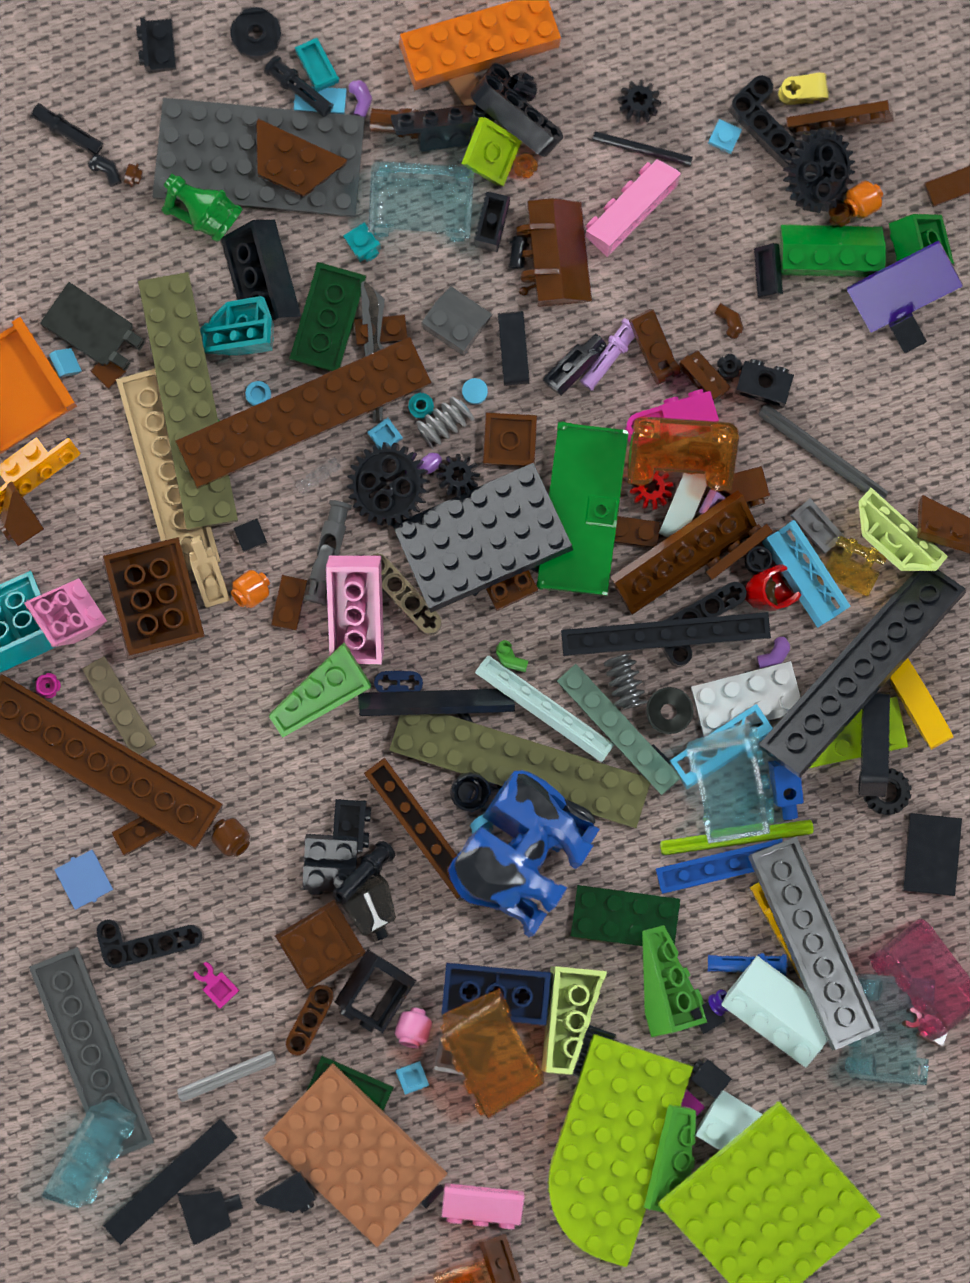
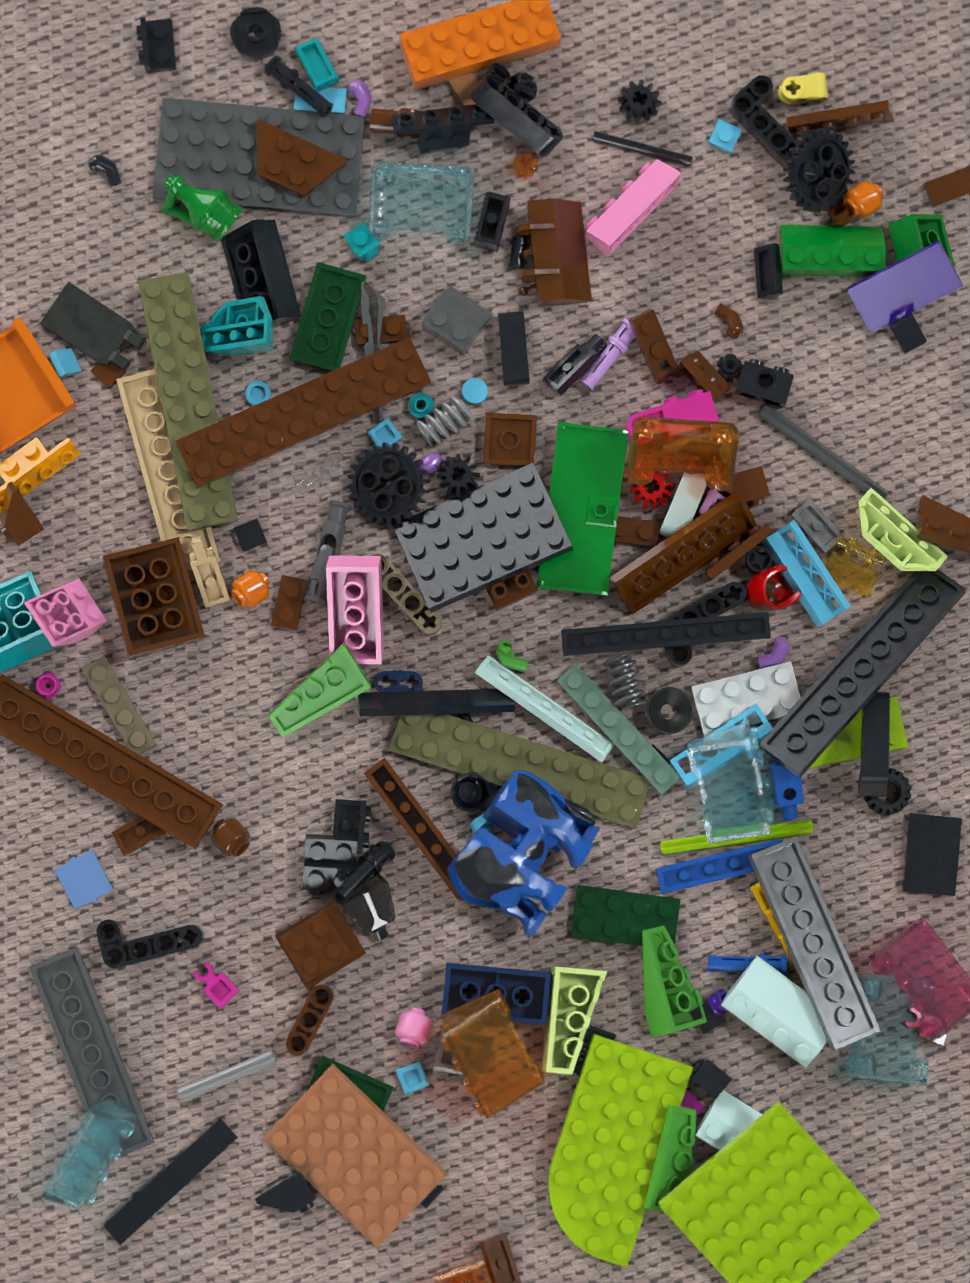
(58, 124): black pin -> none
(133, 175): reddish brown plate -> none
(207, 1212): black torso -> none
(391, 1001): black window -> none
(482, 1205): bright pink slope -> none
(491, 151): lime plate -> none
(920, 705): yellow slope -> none

